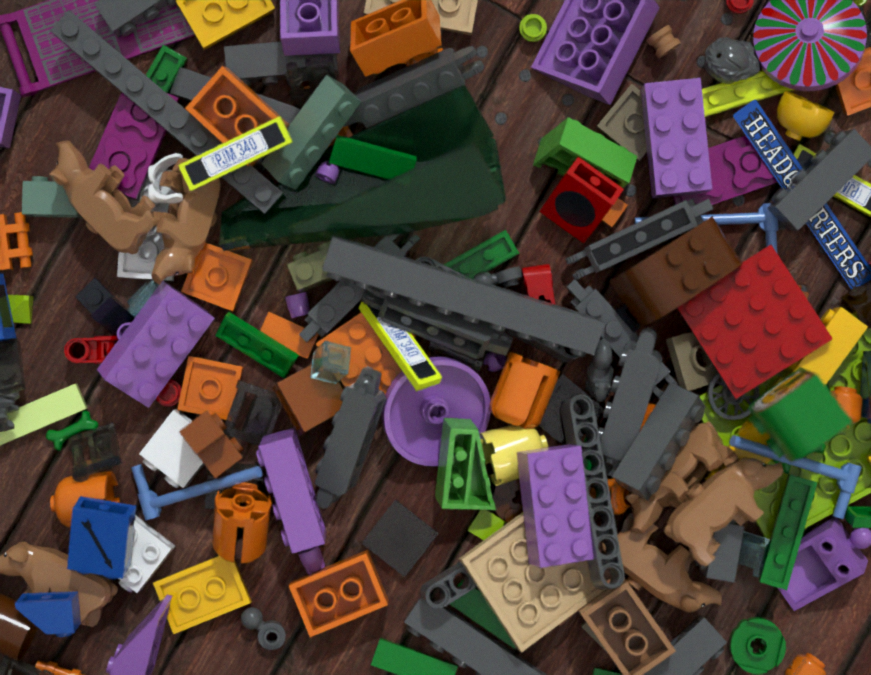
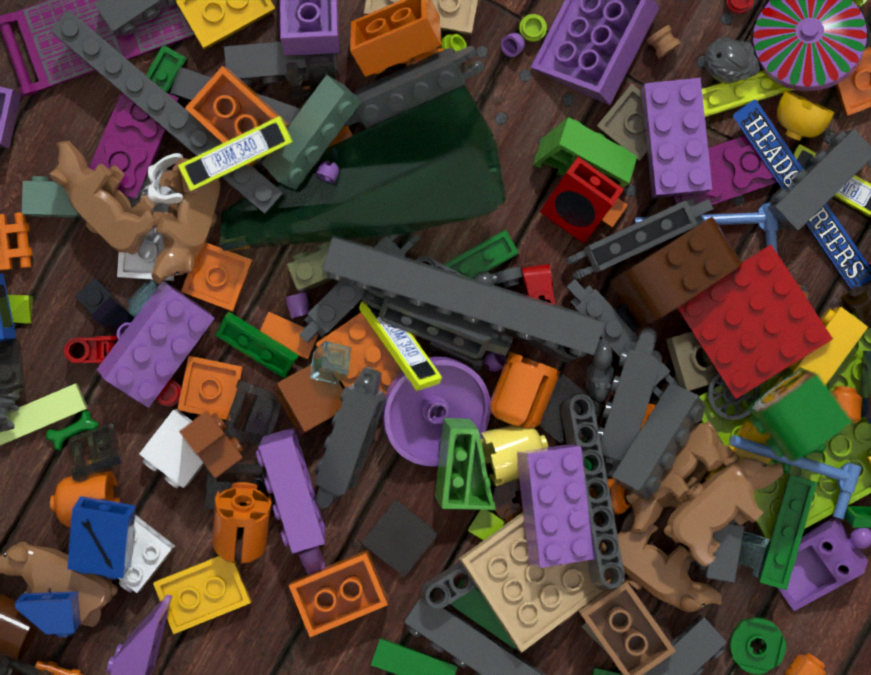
(152, 504): medium blue bar -> none
(253, 619): dark grey plate -> none
(370, 158): green tile -> none
(453, 41): none -> lime plate
(512, 44): none -> medium lavender hinge

